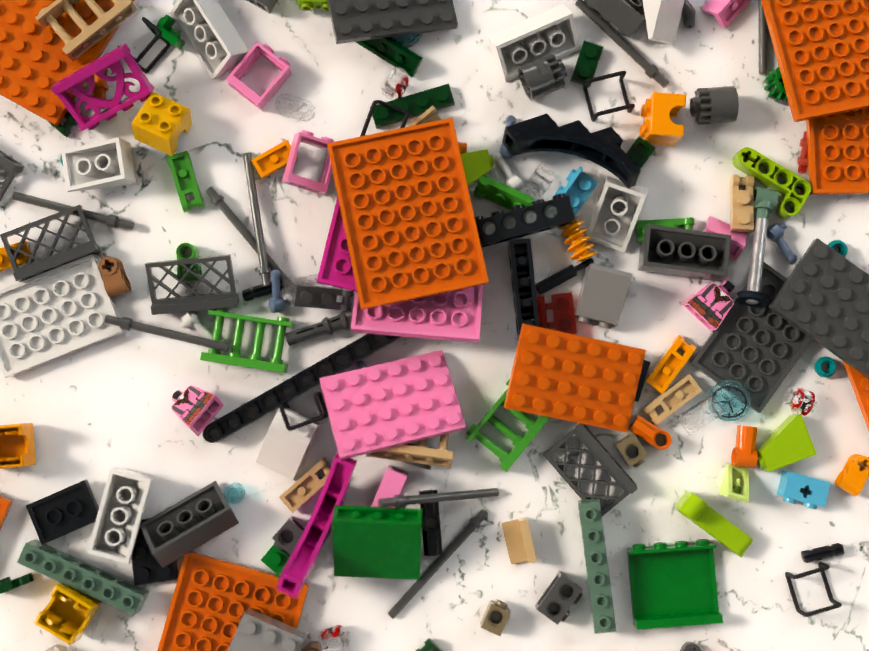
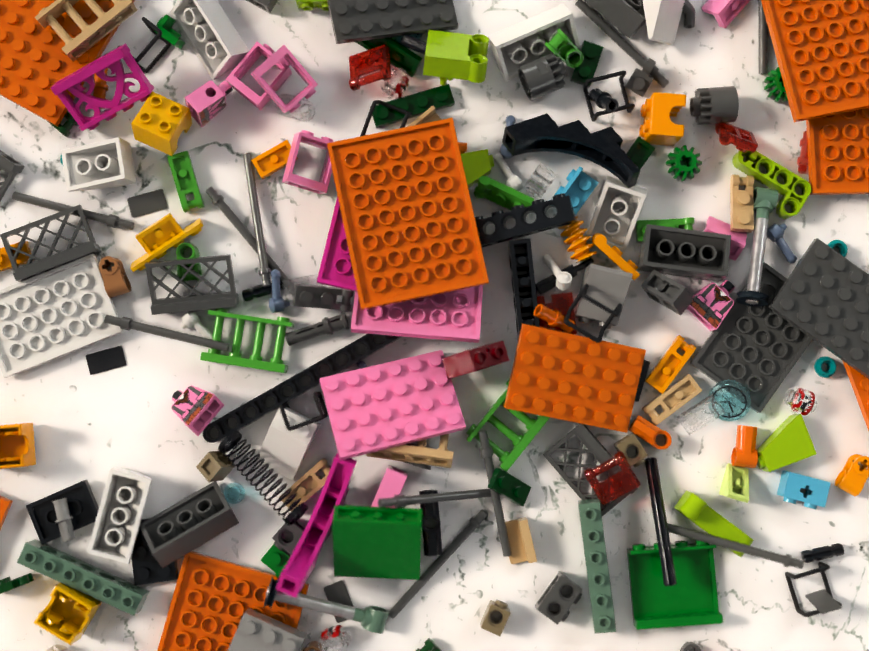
(64, 520): none -> light grey axle
(106, 360): none -> black sticker
(147, 203): none -> dark grey sticker
(161, 237): none -> yellow bracket
(207, 101): none -> bright pink torso
(215, 466): none -> dark tan brick
(234, 439): none -> black piece
(307, 92): none -> bright pink window
(338, 593): none -> dark grey sticker
(369, 62): none -> clear red plate
(371, 618): none -> piece
(452, 55): none -> lime piece
(475, 359): none -> dark red window
(487, 452): none -> dark grey bar
(509, 487): none -> dark green plate
(553, 318): none -> orange pin
(563, 47): none -> bright green piece
(563, 278): none -> white piece
(582, 293): none -> black piece
(603, 100): none -> black pin
(615, 255): none -> light orange plate
(616, 484): none -> clear red plate
(640, 79): none -> dark grey plate
(660, 522): none -> black axle
(667, 292): none -> dark grey brick
(683, 170): none -> green gear
(734, 135): none -> clear red plate
(786, 559): none -> dark grey bar
(823, 601): none -> dark grey sticker

